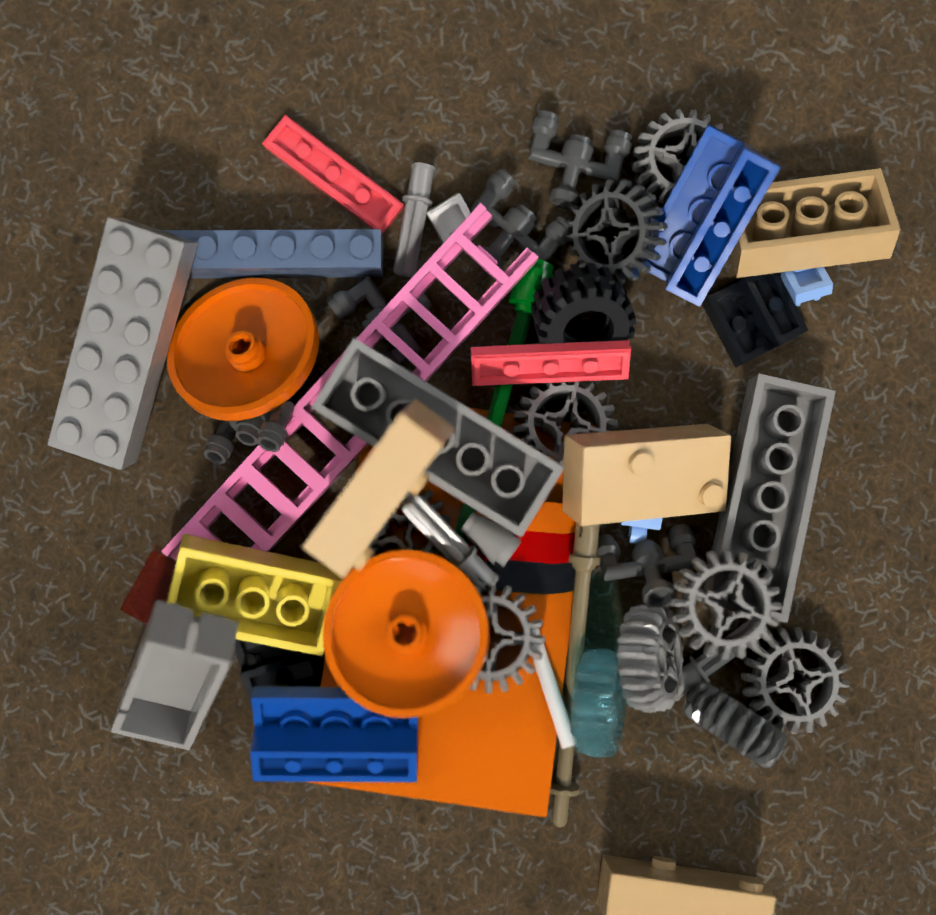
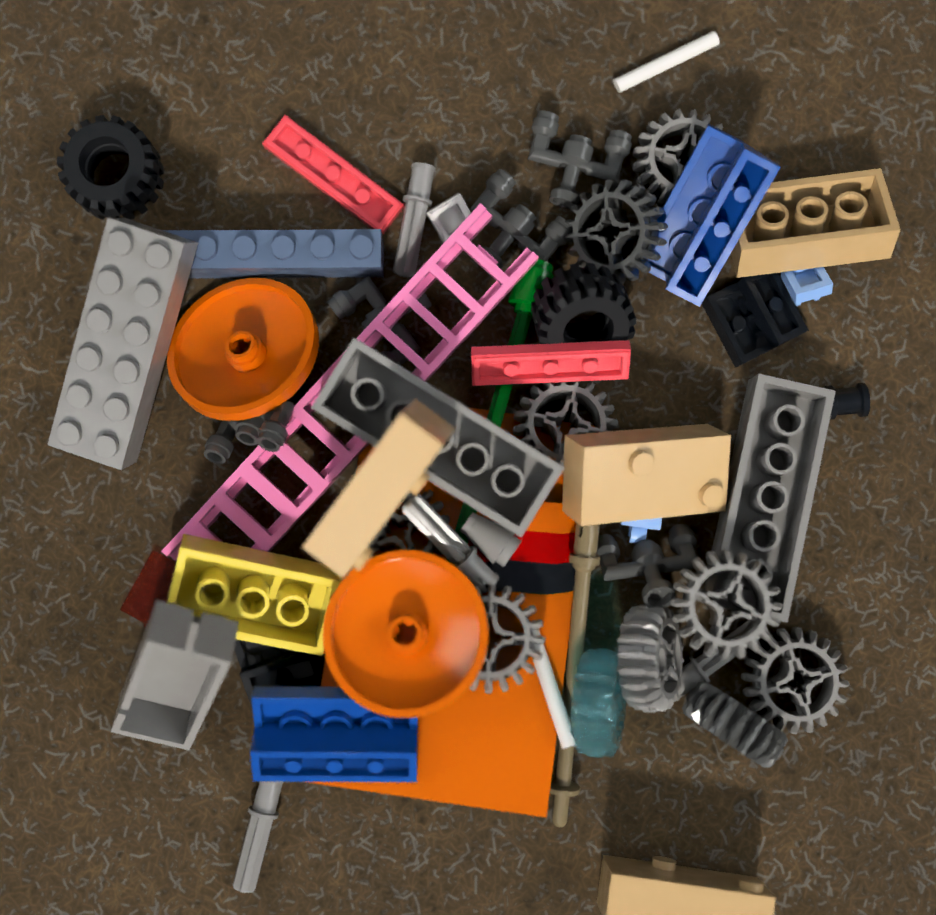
(93, 144): none -> black tyre
(257, 835): none -> light grey axle
(666, 61): none -> white bar
(851, 401): none -> black bush

